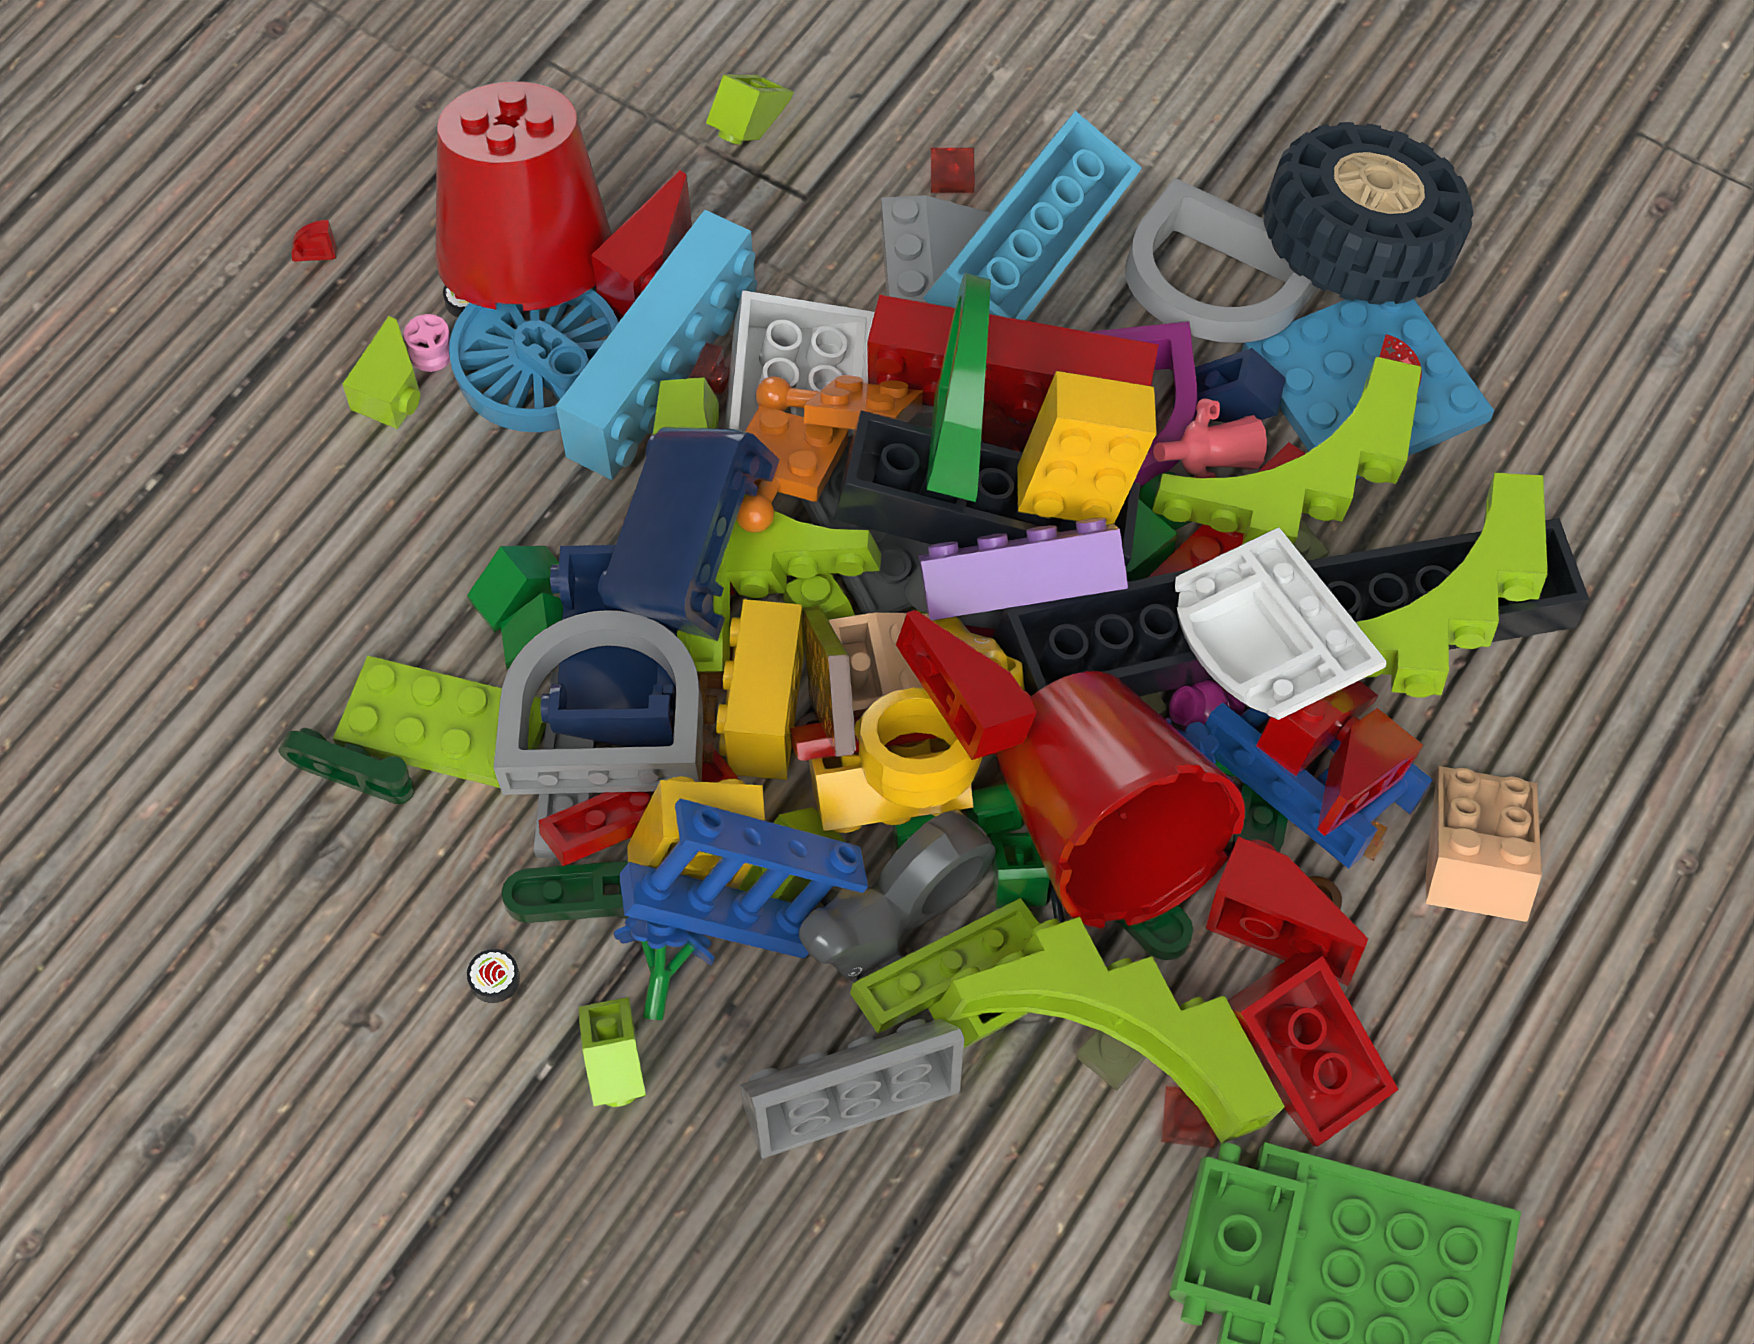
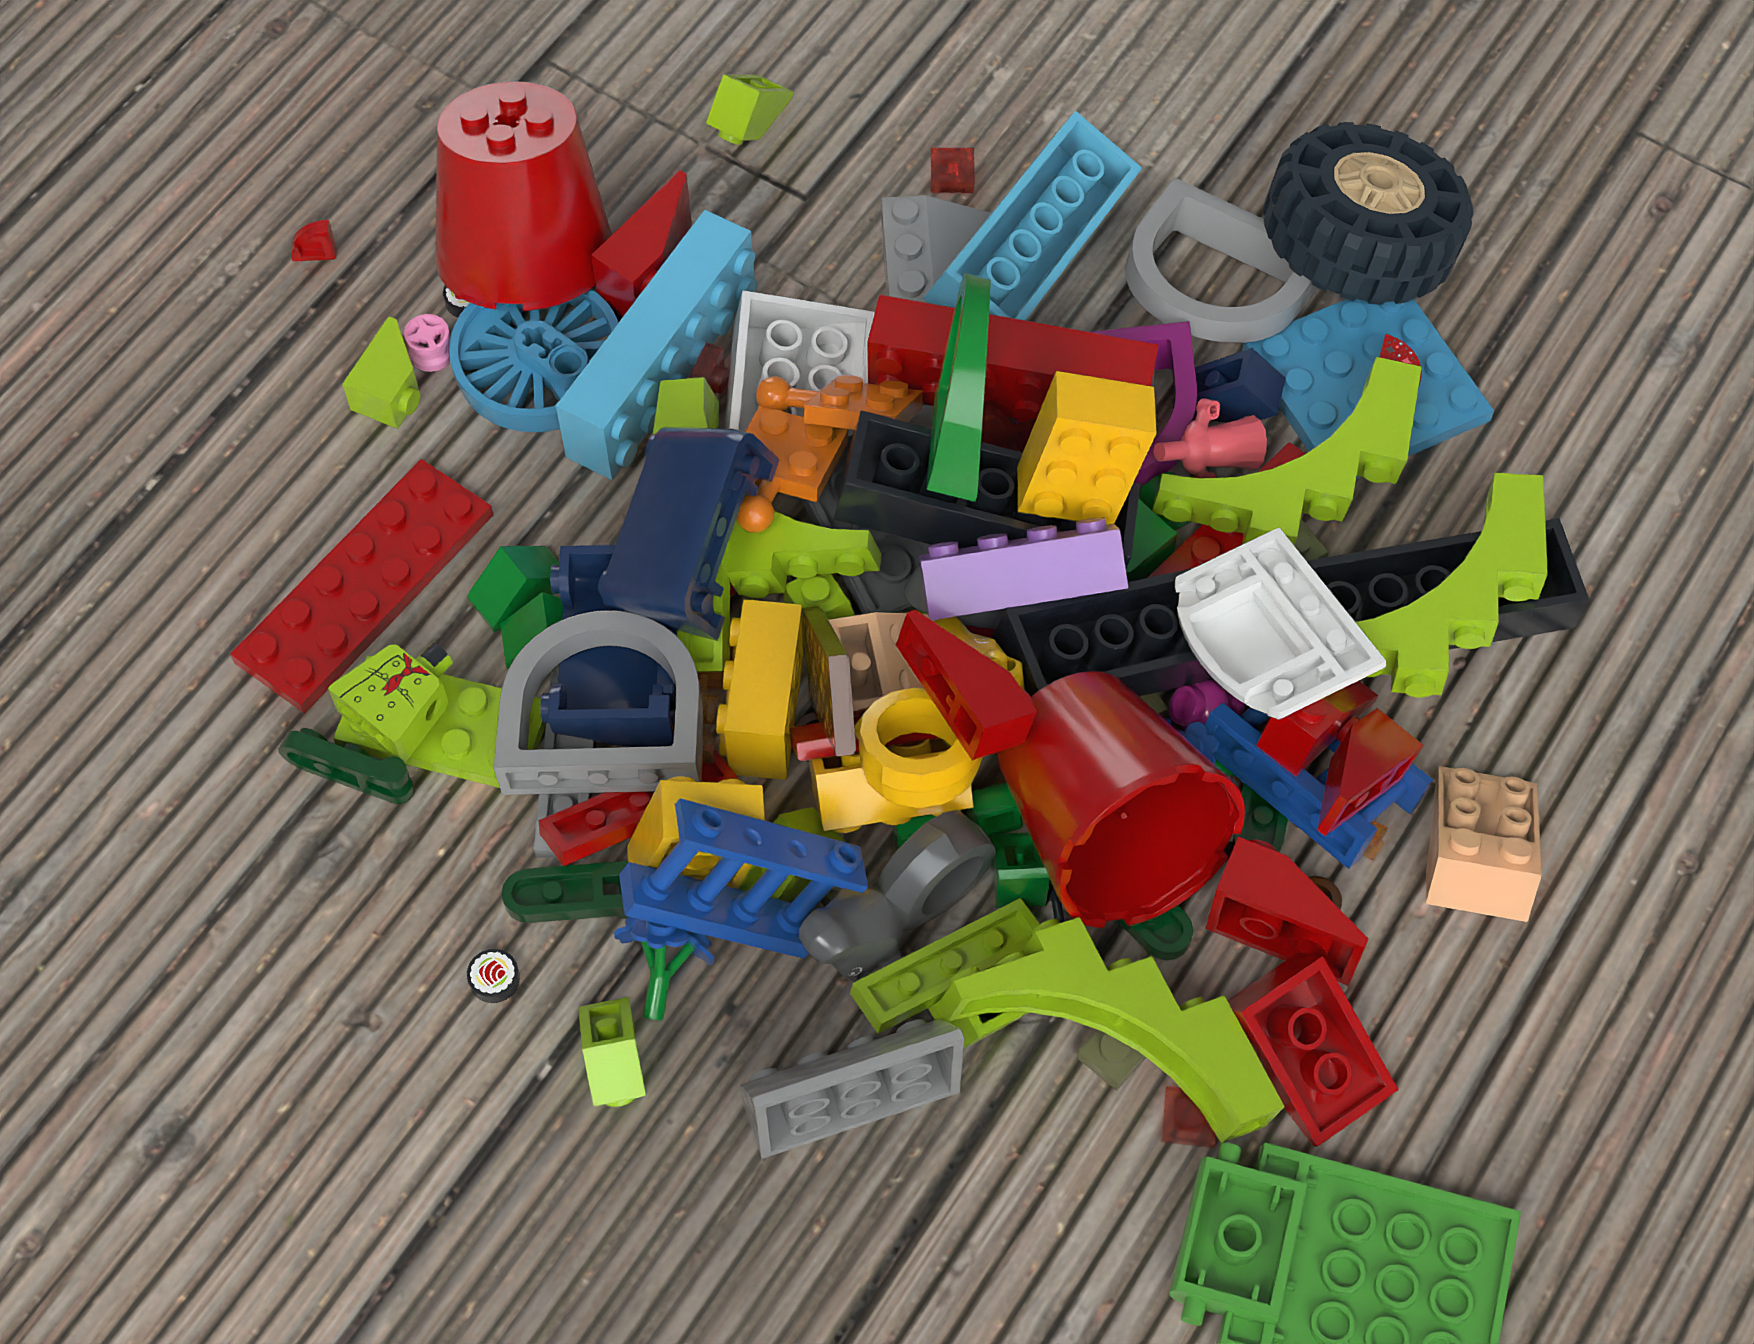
(362, 585): none -> red plate
(394, 697): none -> lime torso

